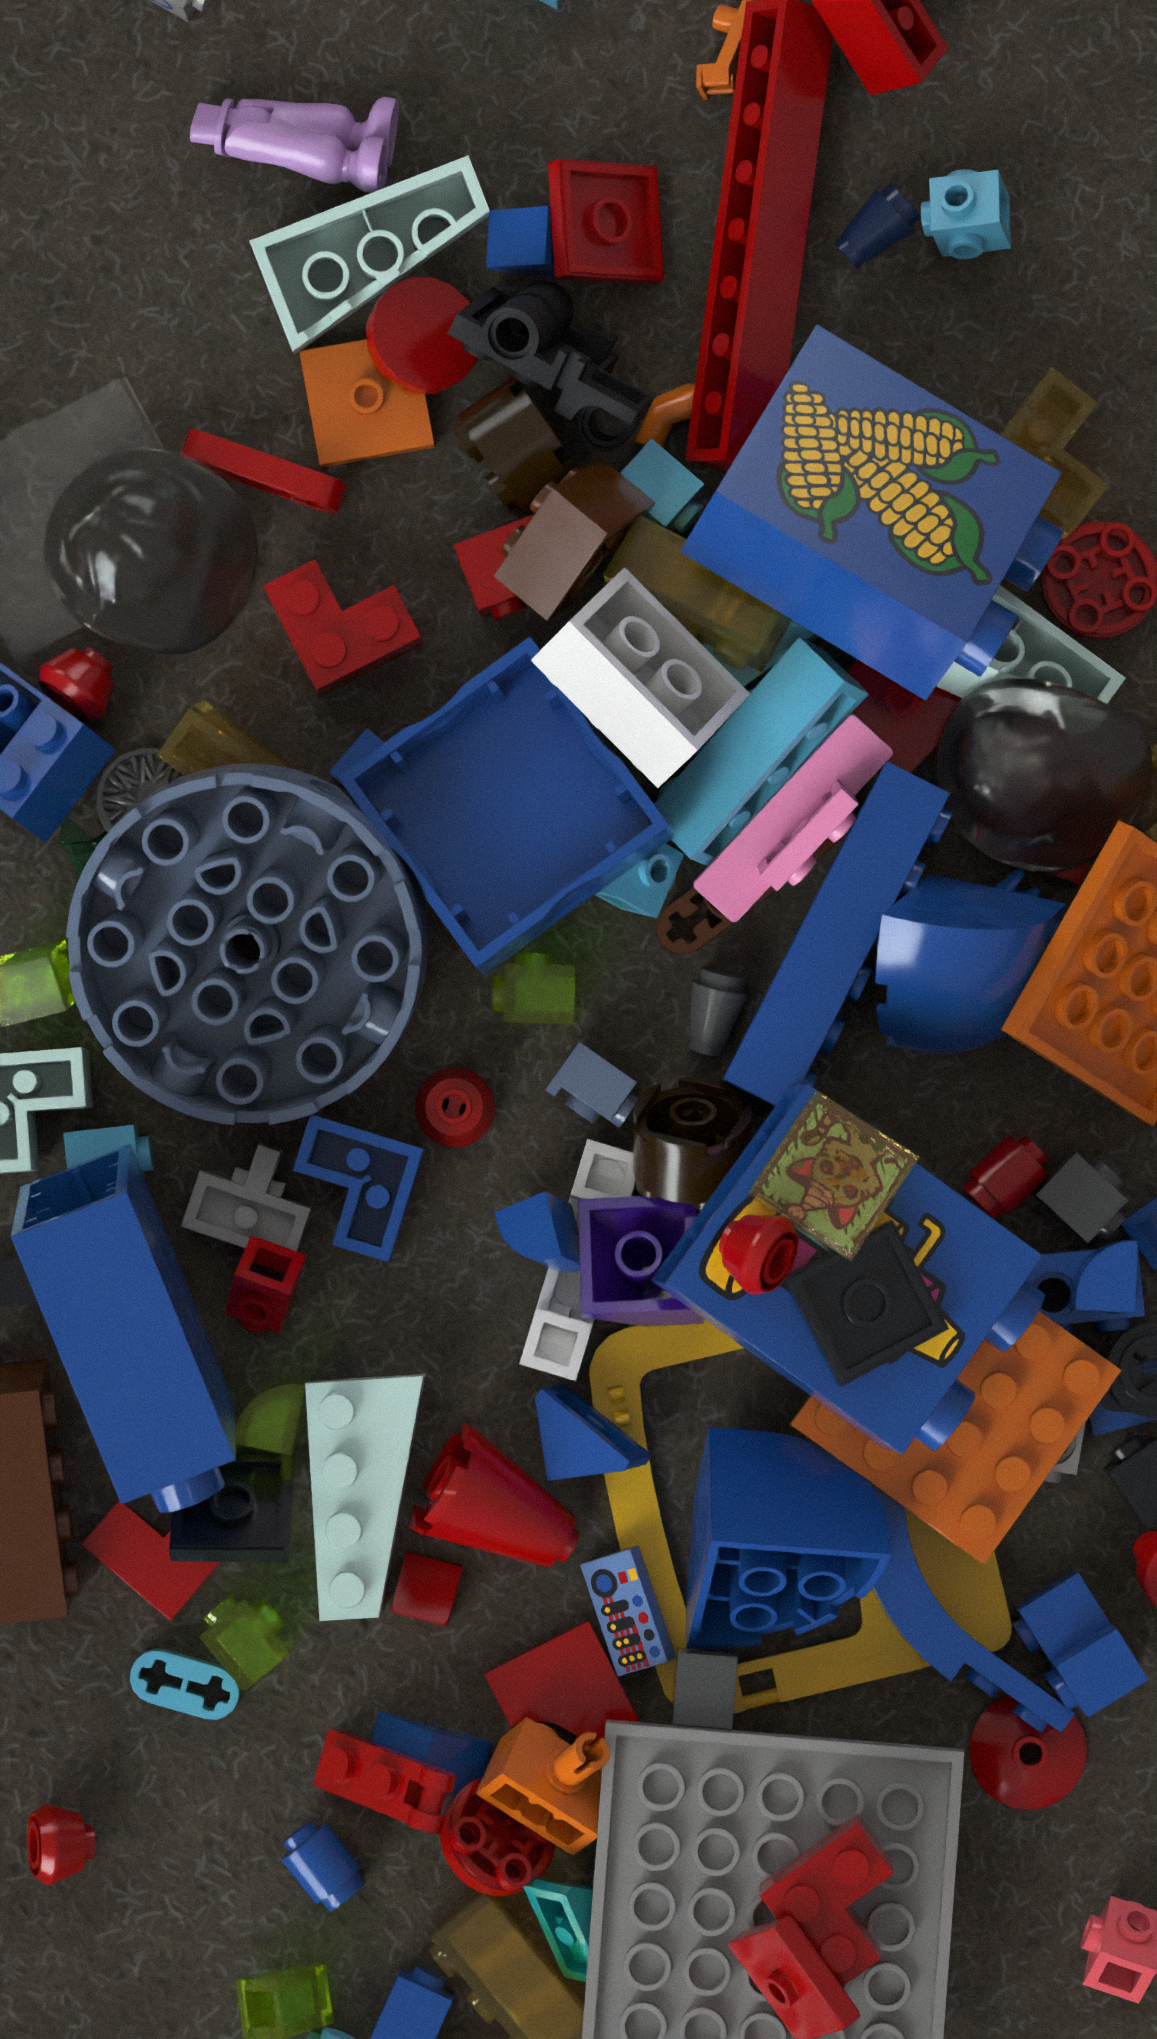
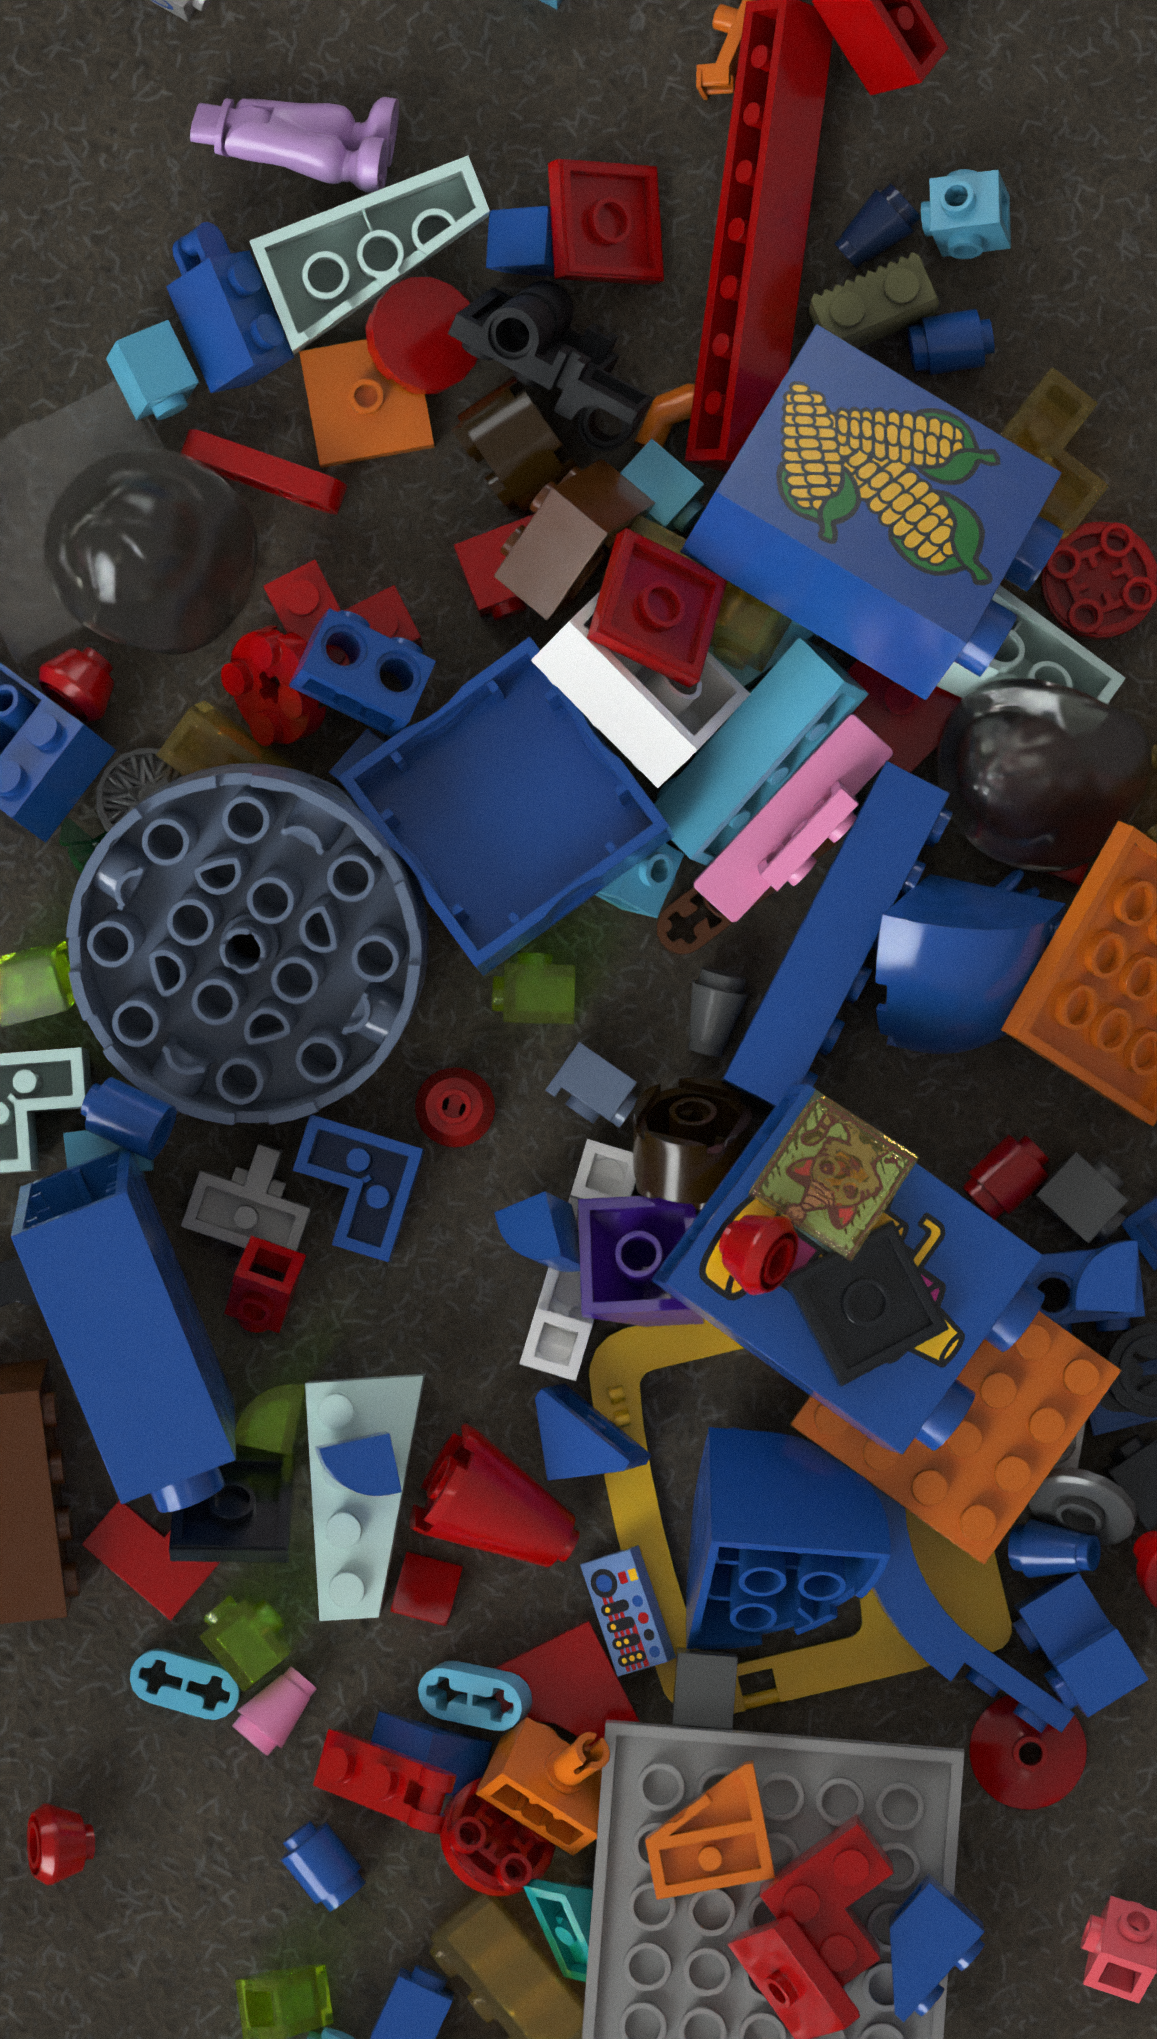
(128, 1117): none -> blue brick
(153, 372): none -> medium azure brick
(226, 311): none -> blue brick
(271, 712): none -> red plate
(274, 1711): none -> bright pink cone
(358, 686): none -> blue brick
(362, 1464): none -> blue brick
(472, 1707): none -> medium azure beam
(657, 608): none -> red plate
(713, 1840): none -> orange wing
(876, 303): none -> olive brick
(926, 1941): none -> blue slope
(950, 342): none -> blue brick
(1049, 1549): none -> blue cone
(1085, 1504): none -> dark grey wheel

